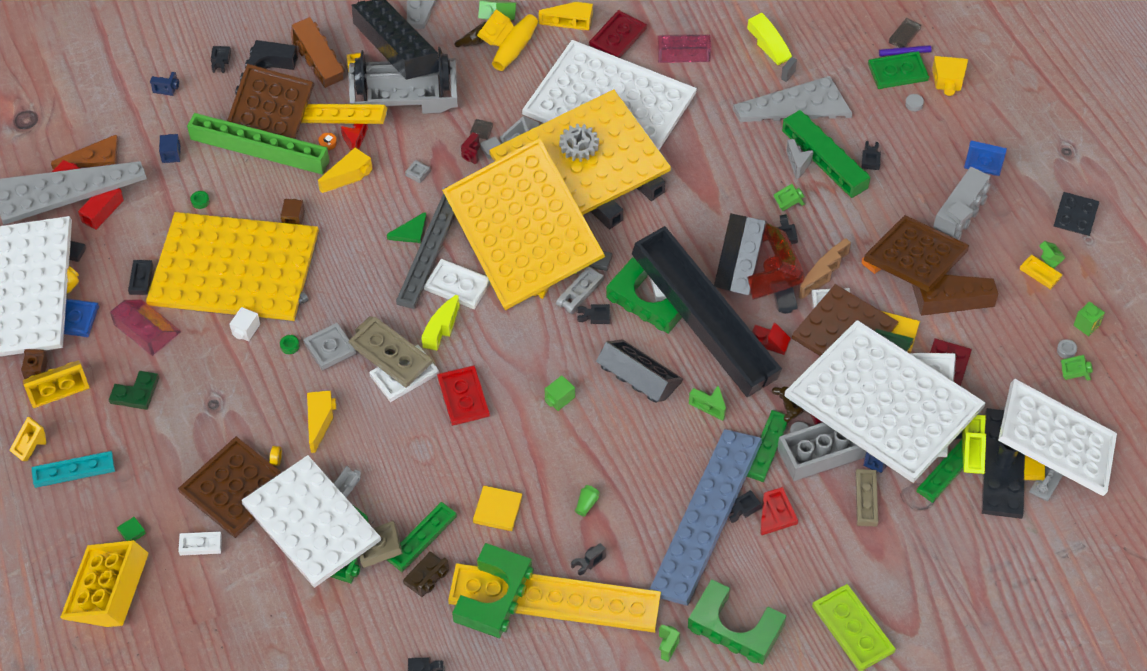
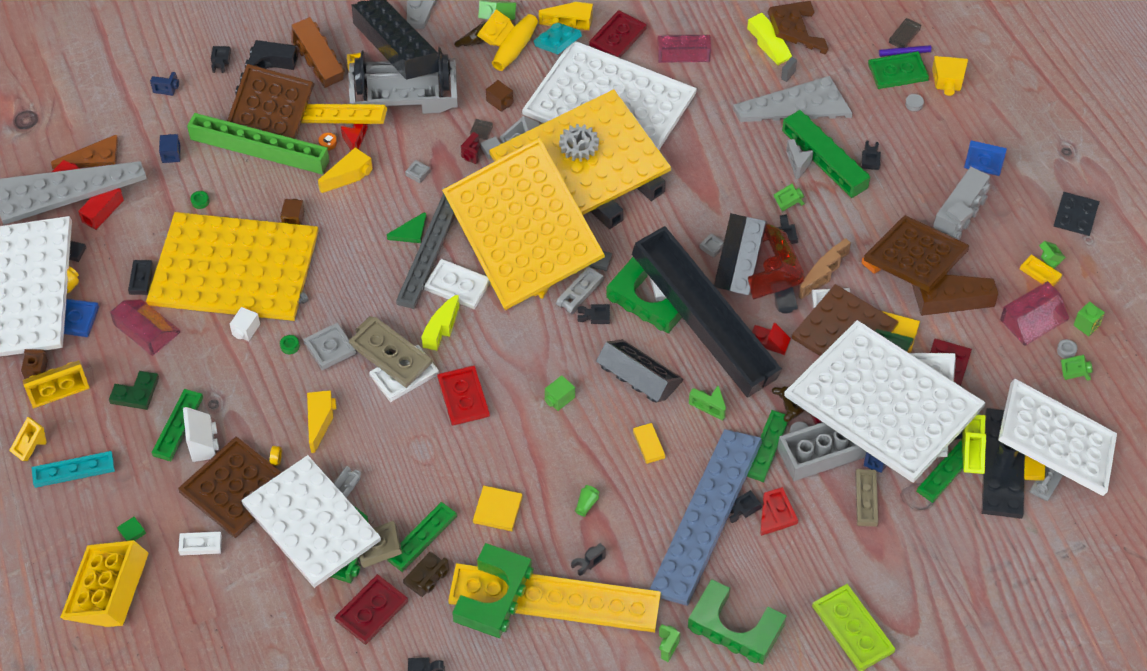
(175, 427): none -> green plate
(200, 434): none -> white slope
(371, 609): none -> dark red plate
(499, 95): none -> reddish brown brick
(557, 38): none -> teal plate
(649, 443): none -> yellow tile
(711, 245): none -> light grey tile
(789, 24): none -> reddish brown wing
(1035, 313): none -> clear pink slope

